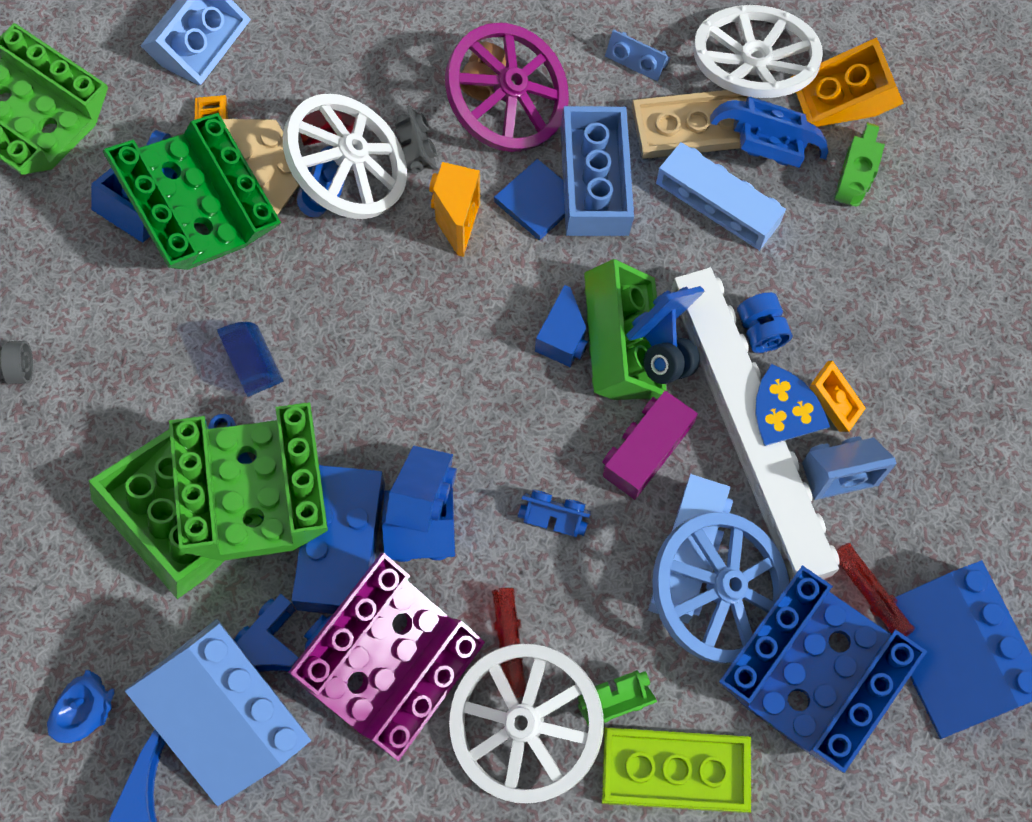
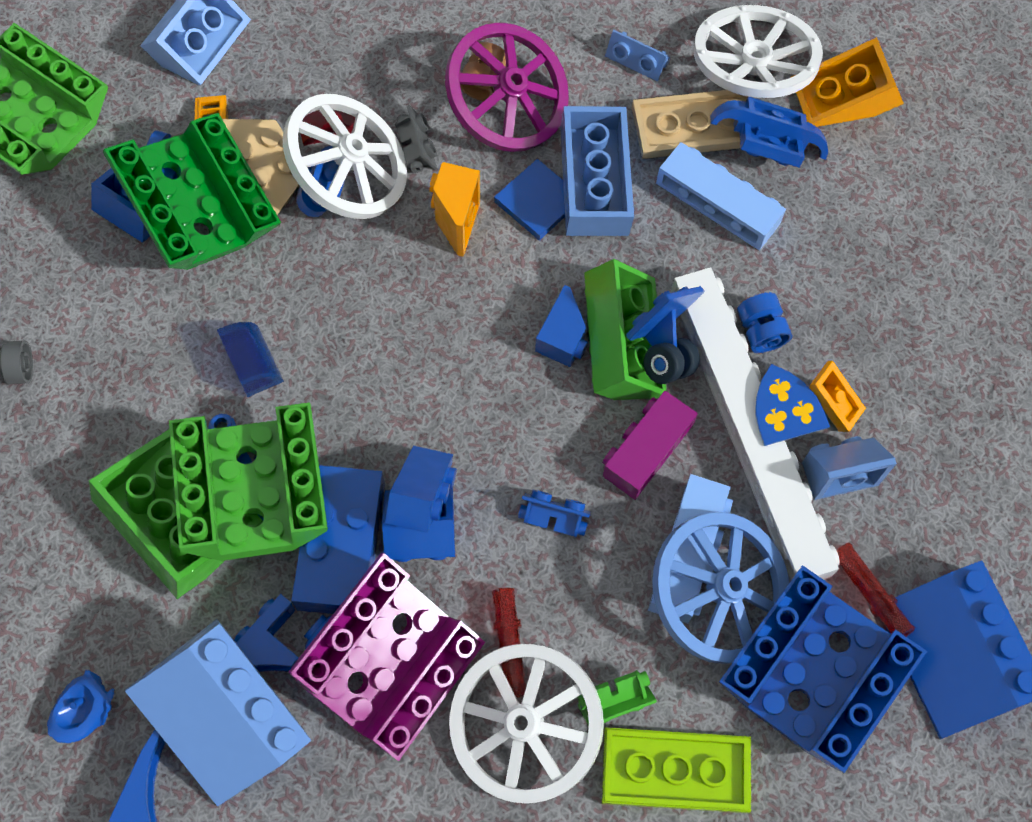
(859, 167): bright green piece -> none

